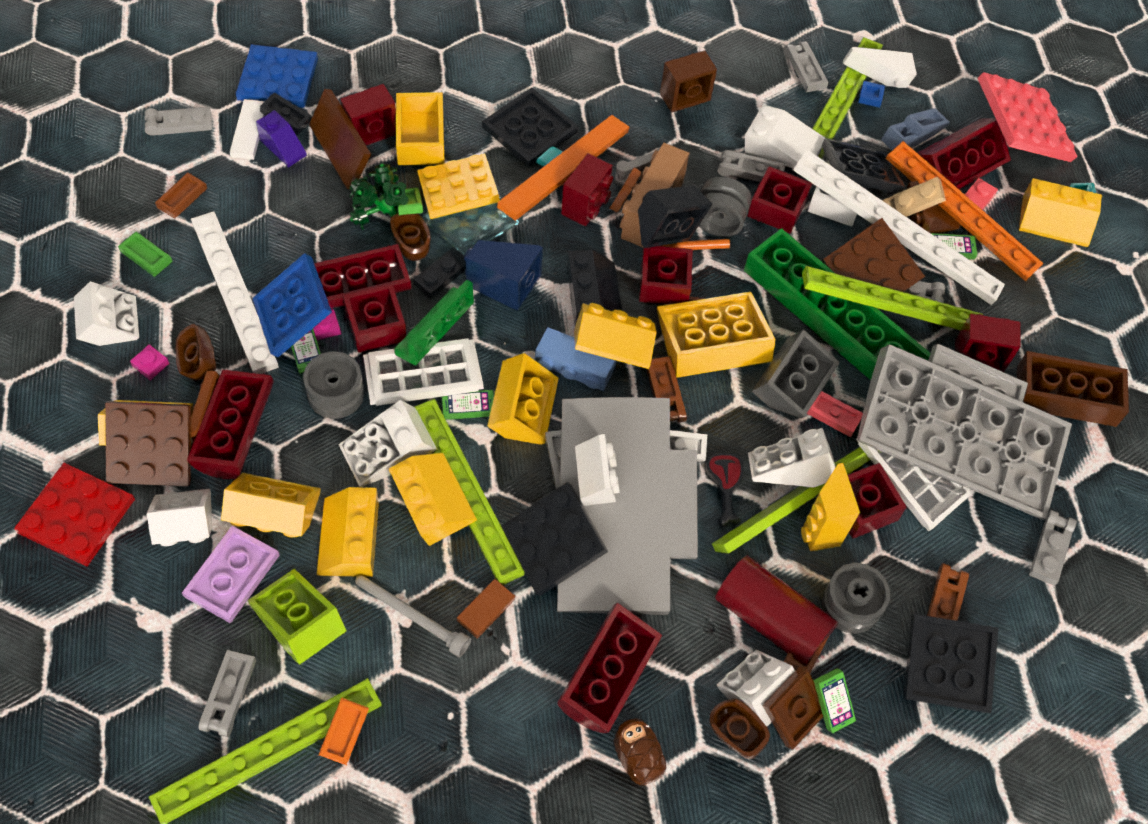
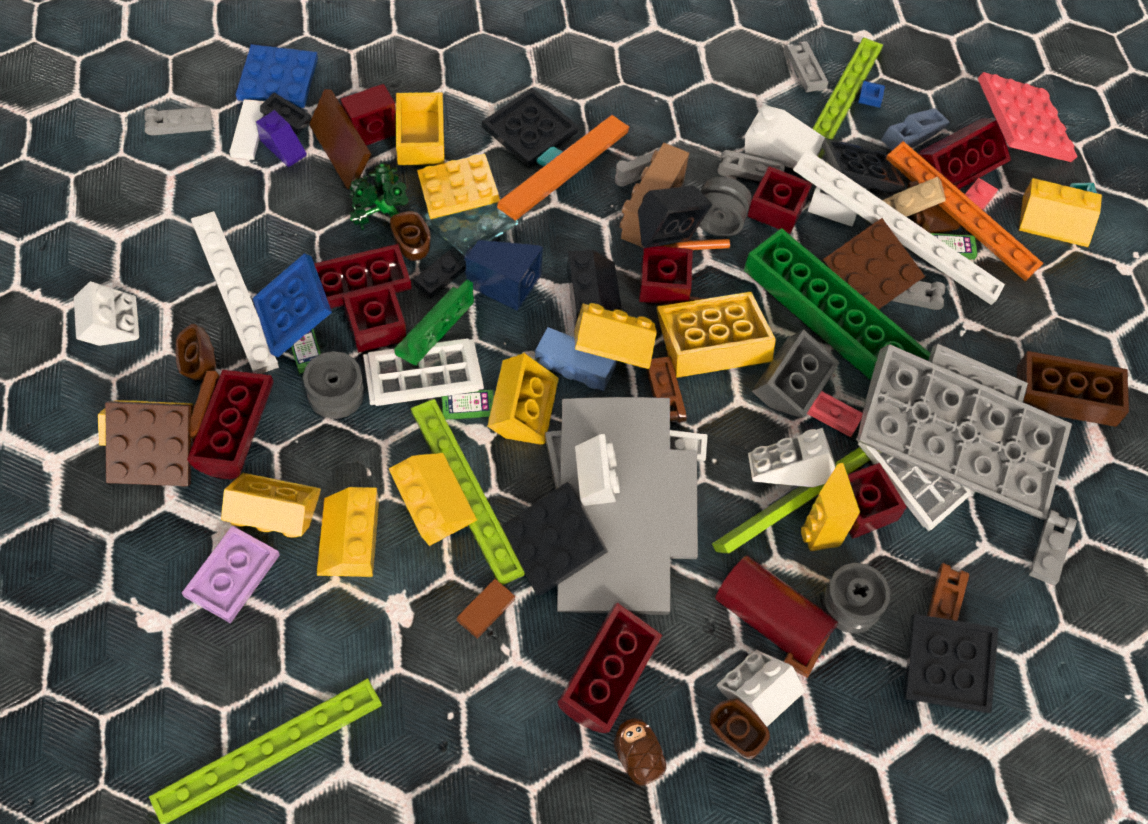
(74, 514): red plate -> none
(145, 254): bright green tile -> none
(149, 362): dark pink plate -> none
(180, 517): white slope -> none
(181, 195): dark orange tile -> none
(227, 692): light grey plate -> none
(298, 616): lime slope -> none
(328, 327): dark pink plate -> none
(343, 731): orange tile -> none
(386, 442): white slope -> none
(414, 204): bright green tile -> none
(456, 642): light grey piece -> none
(587, 190): dark red brick -> none
(625, 190): dark orange tile -> none
(688, 81): reddish brown brick -> none
(727, 473): black piece -> none
(794, 707): reddish brown tile -> none
(834, 700): tile -> none
(884, 66): white slope -> none
(885, 298): lime tile -> none
(989, 340): dark red brick -> none

